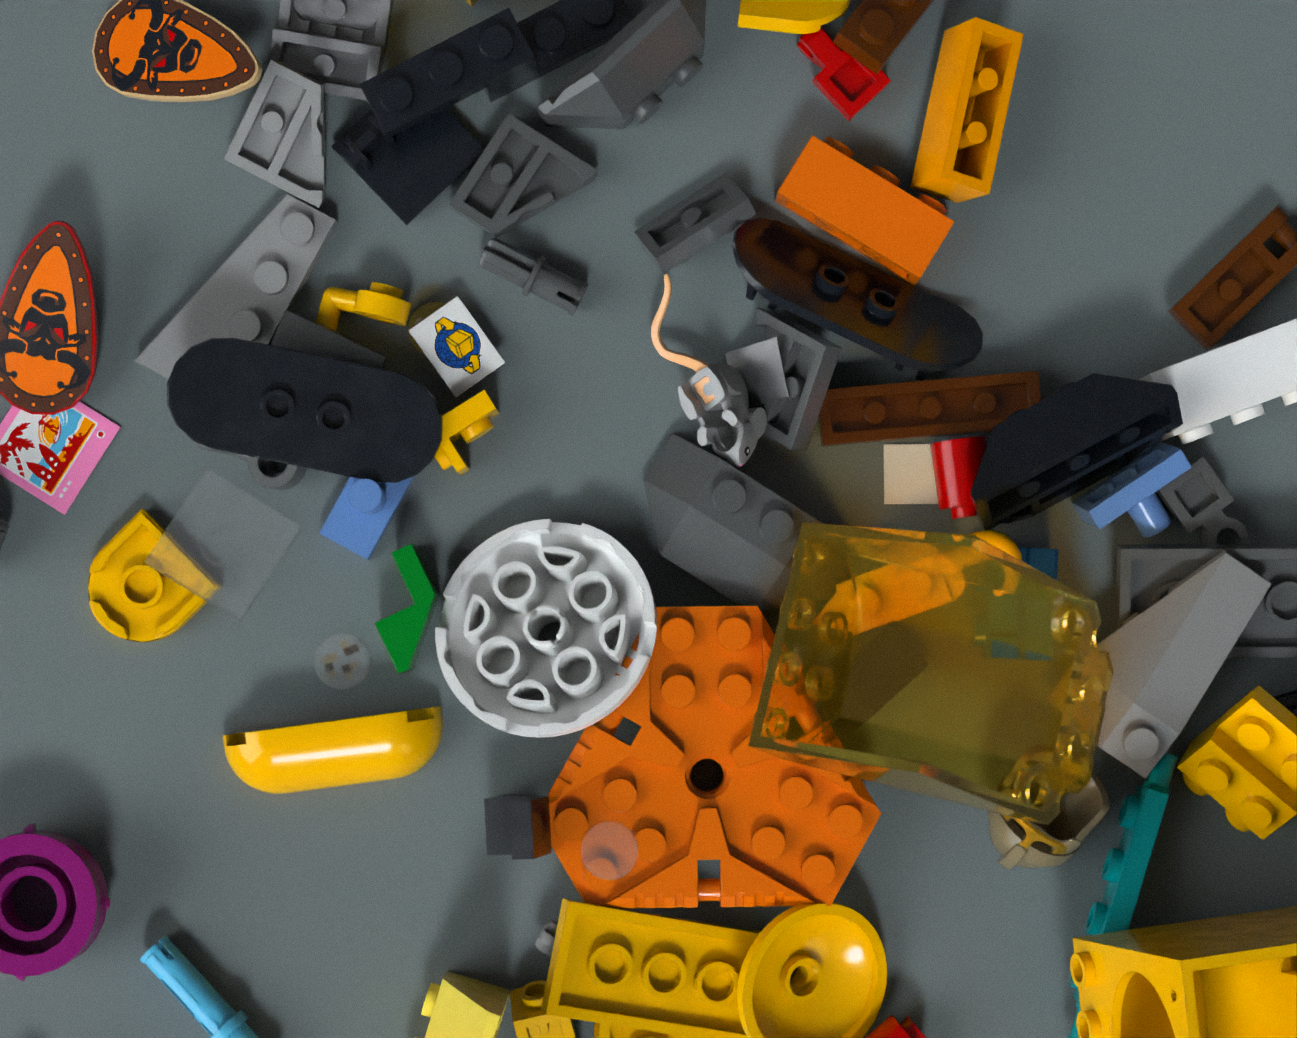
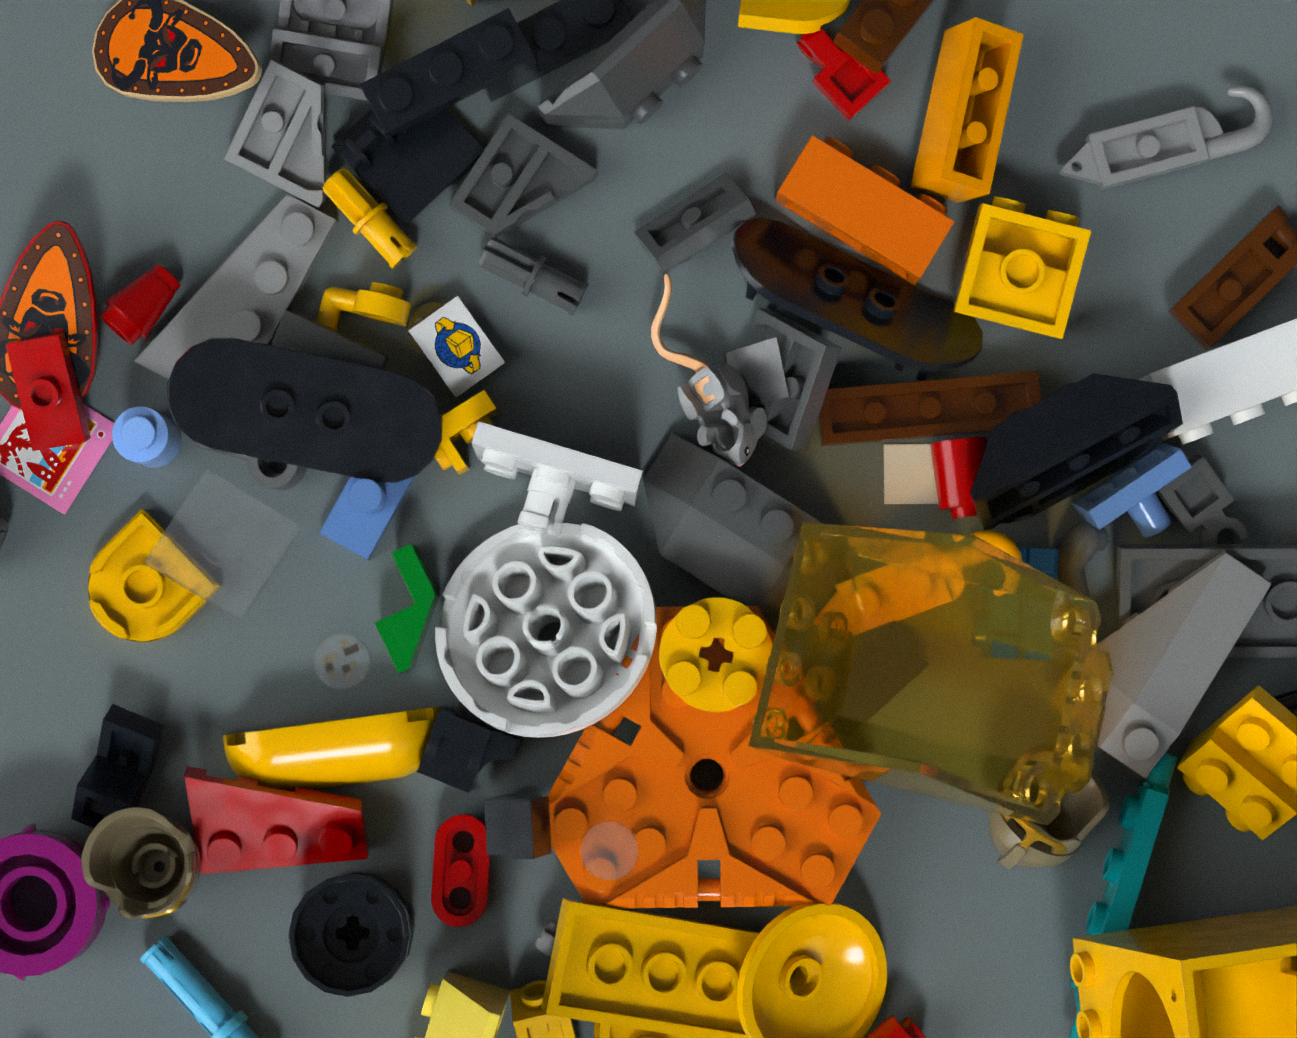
(48, 391): none -> red plate
(120, 768): none -> black slope
(121, 862): none -> dark tan helmet
(140, 304): none -> red cone
(146, 437): none -> light blue brick
(267, 827): none -> red wing
(328, 957): none -> black wheel
(369, 217): none -> yellow axle
(460, 869): none -> red plate
(463, 746): none -> black brick
(554, 475): none -> white plate
(689, 674): none -> yellow plate
(1022, 267): none -> yellow plate
(1076, 551): none -> dark grey arm
(1166, 143): none -> light grey plate

